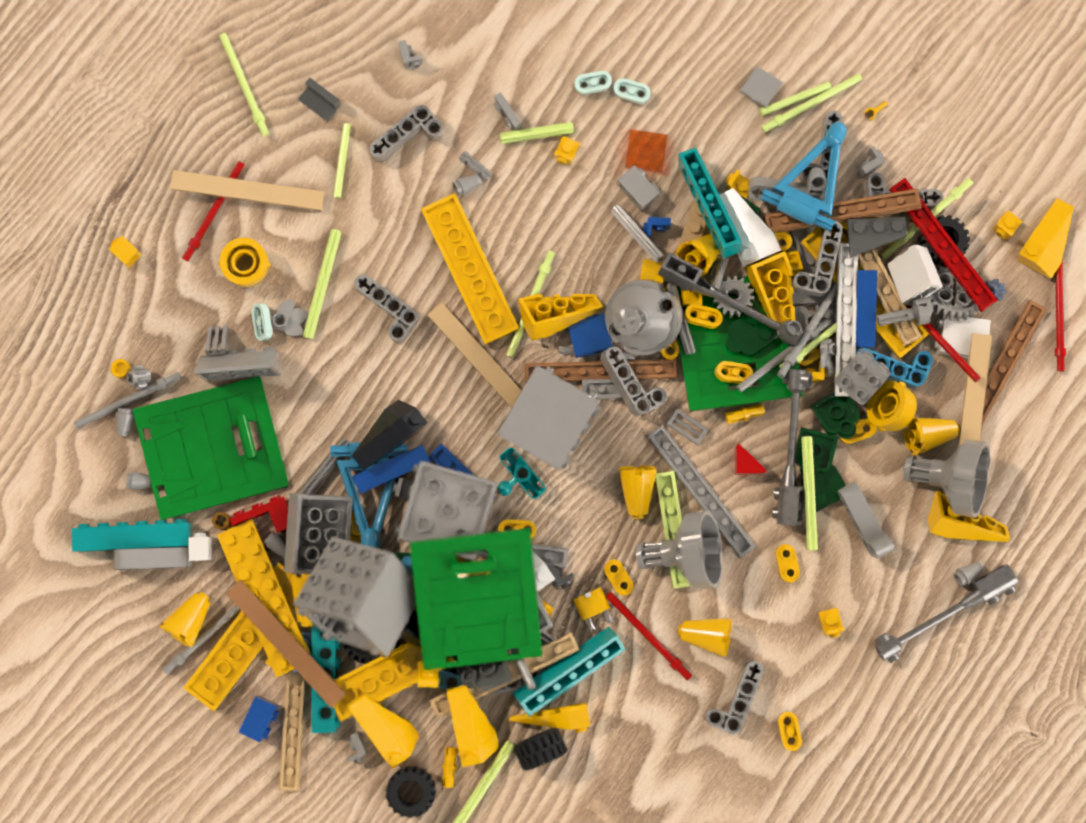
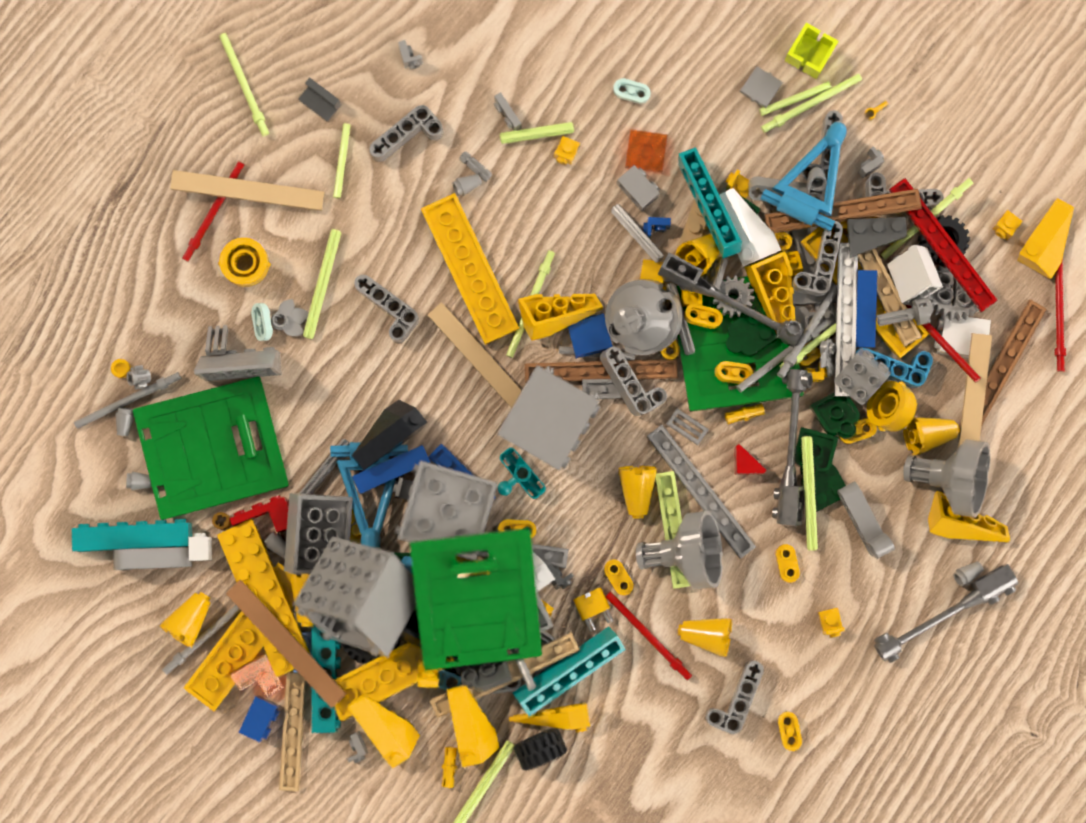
(125, 251): yellow brick -> none
(258, 671): none -> clear orange plate
(410, 809): black tyre -> none
(592, 81): light aqua plate -> none
(809, 52): none -> neon yellow piece
(996, 288): sand blue gear -> none

